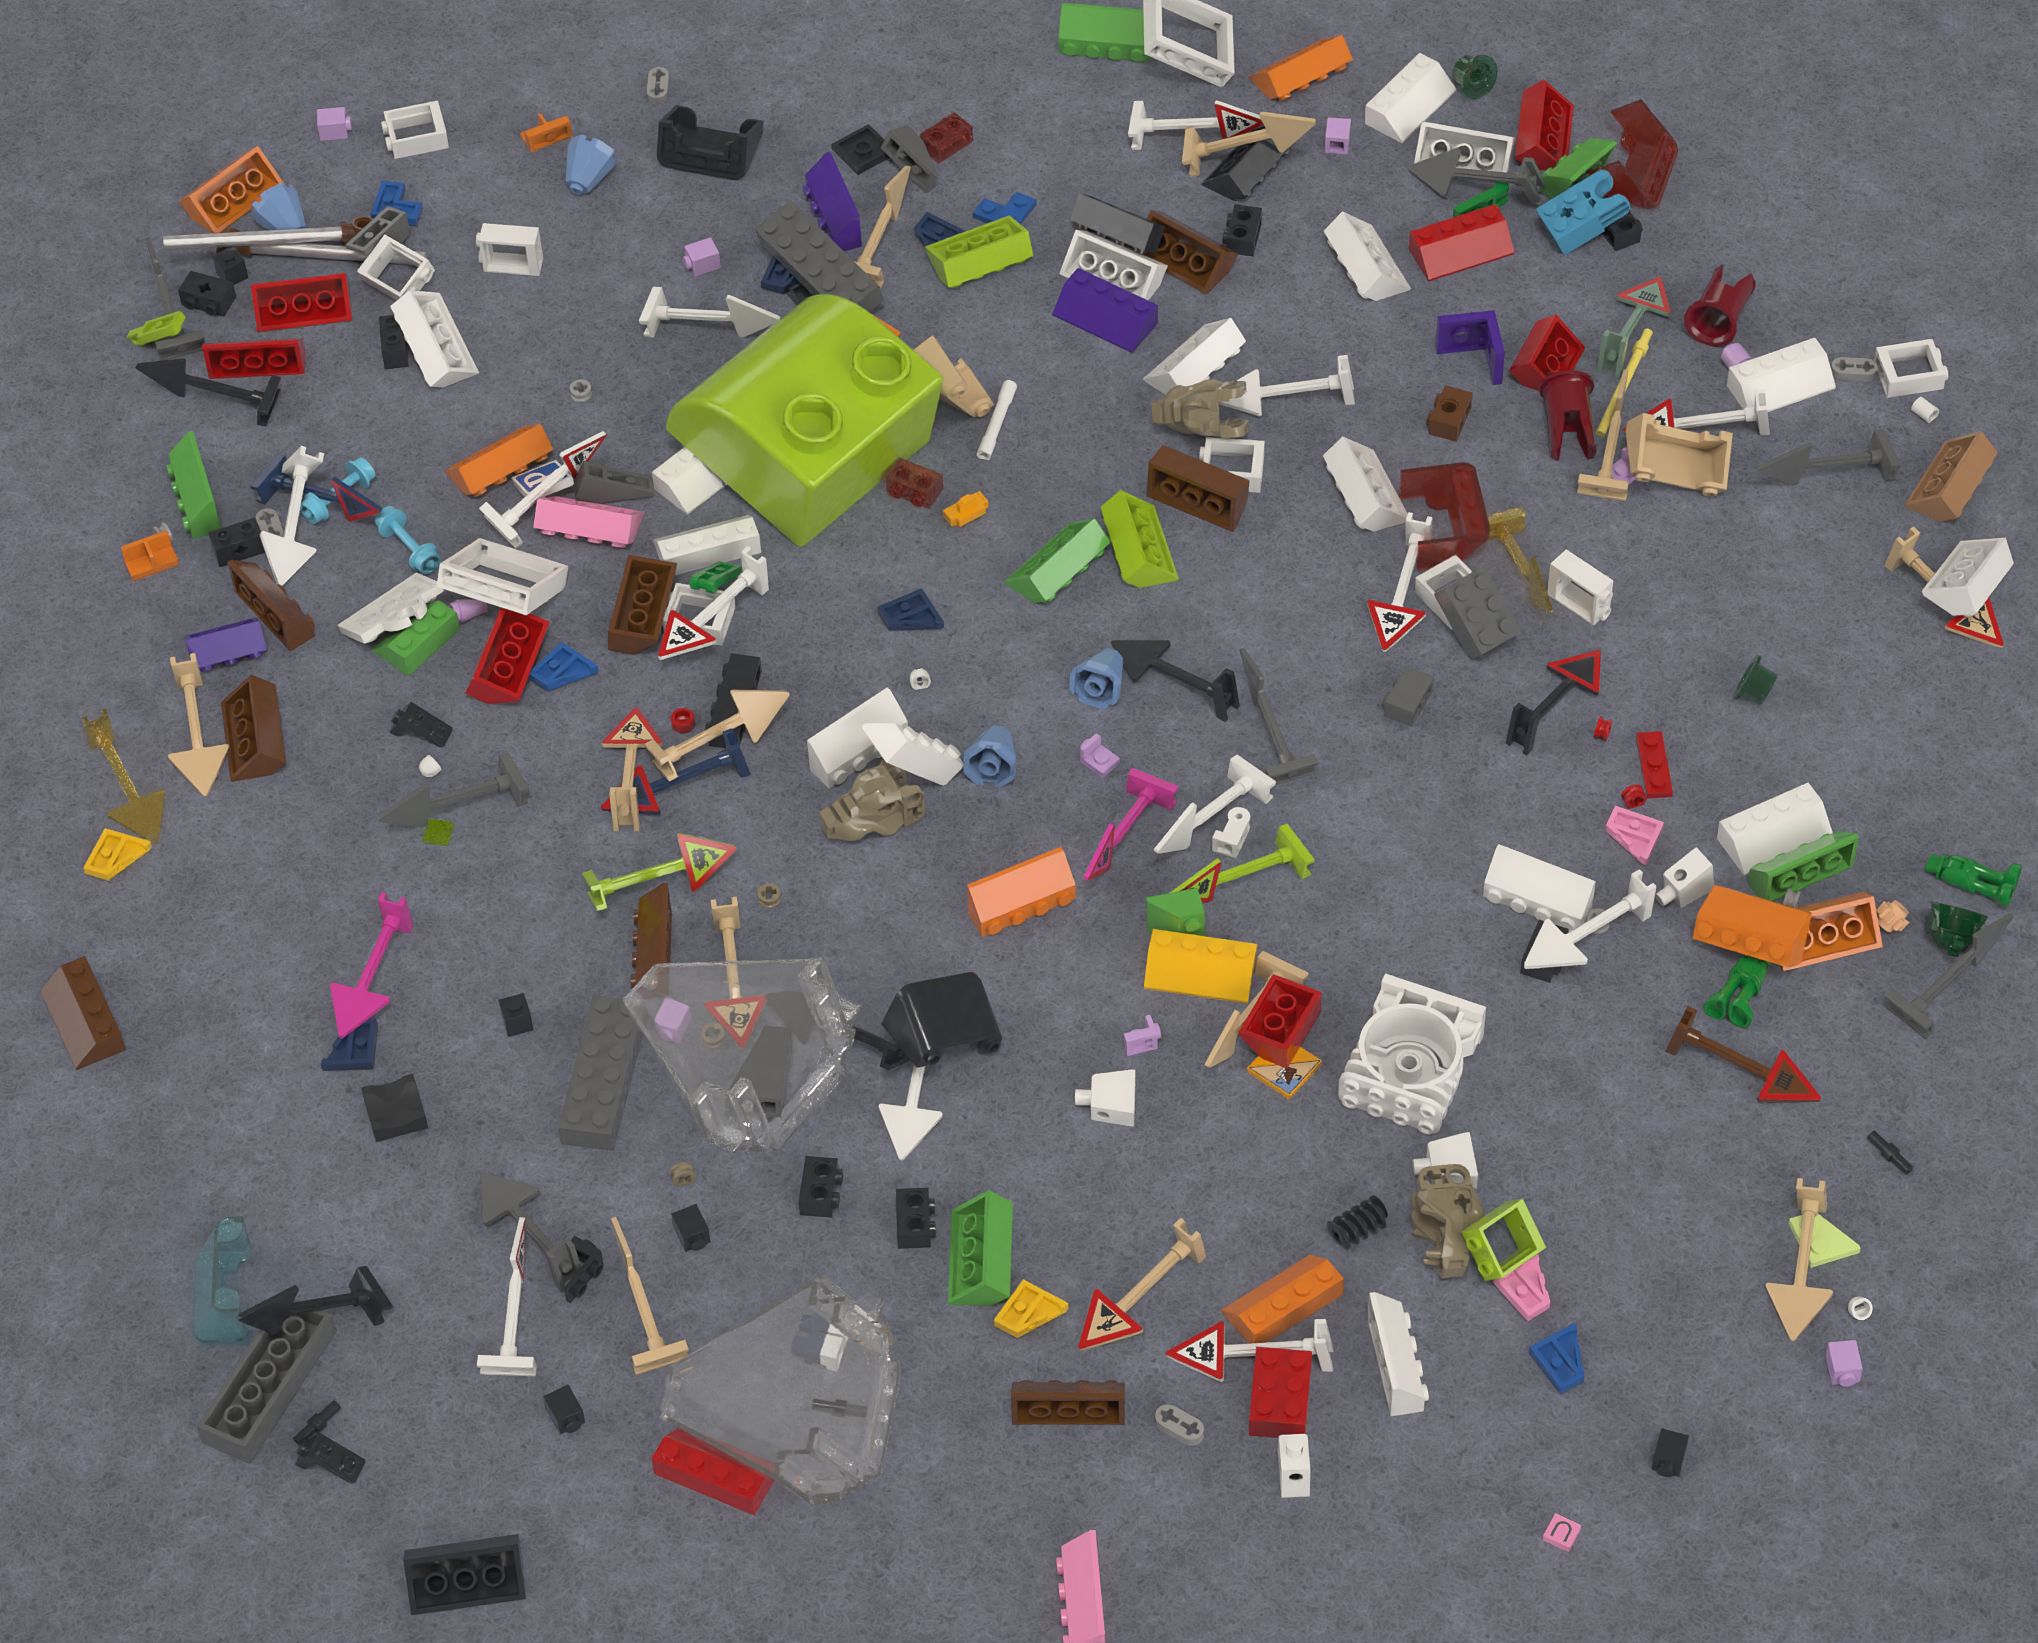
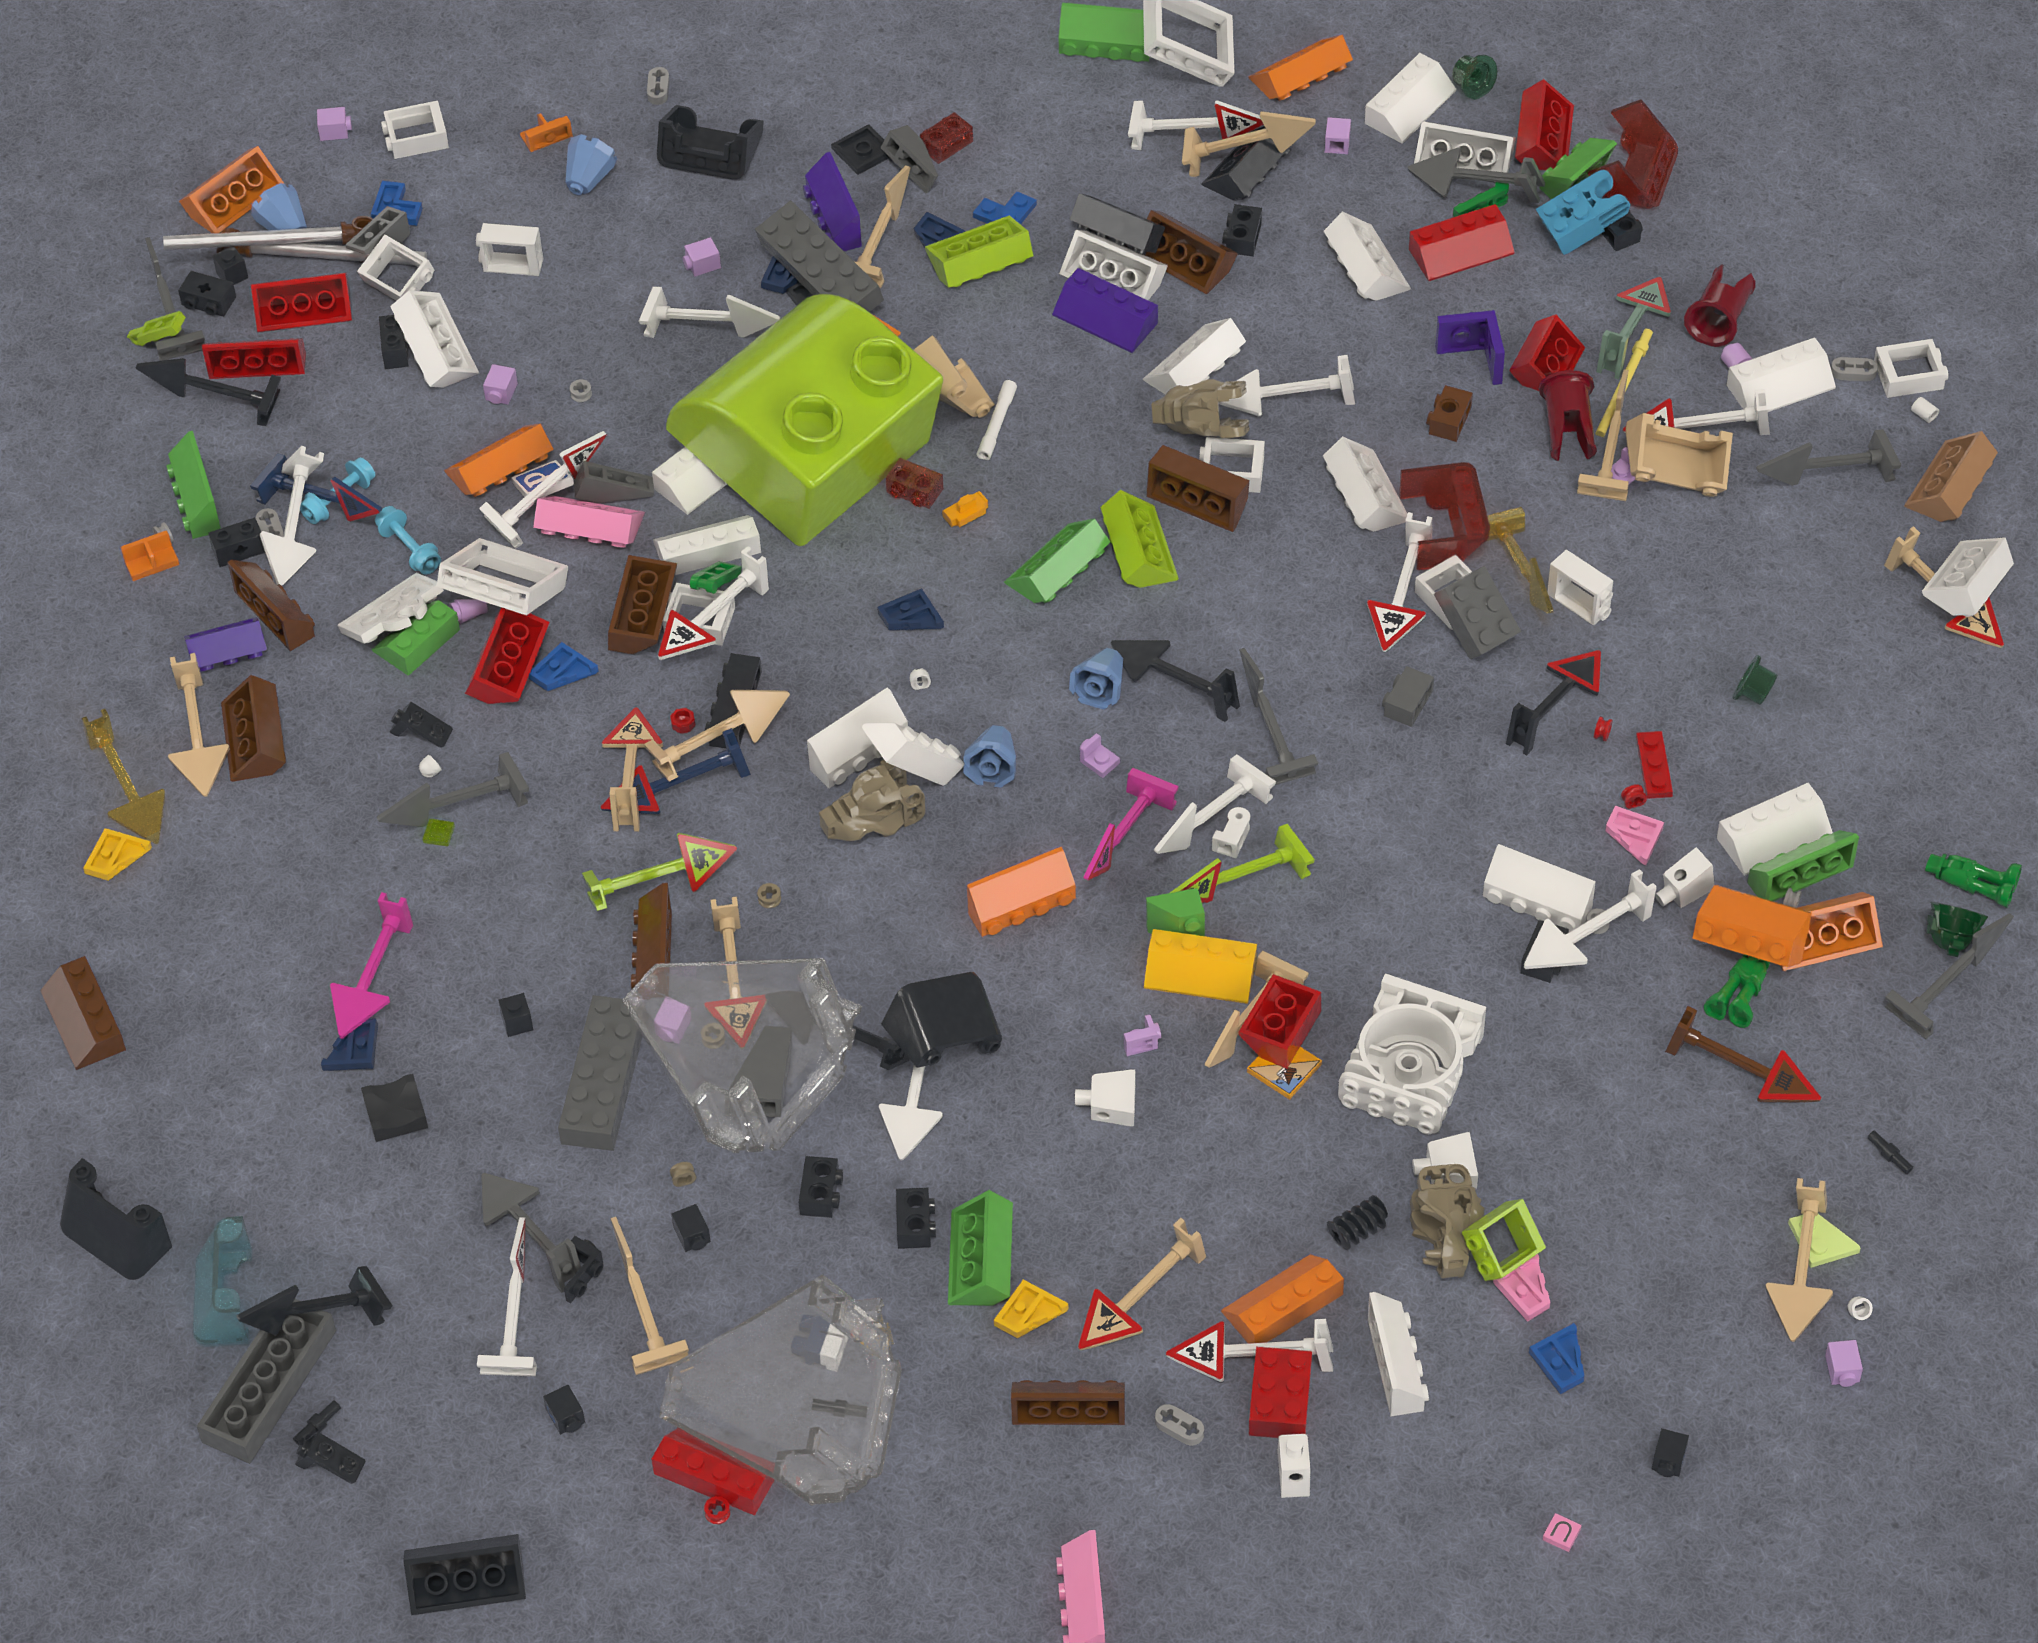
(120, 1240): none -> black windscreen
(500, 384): none -> lavender brick
(712, 1503): none -> red bush
(1892, 916): light nougat gear -> none

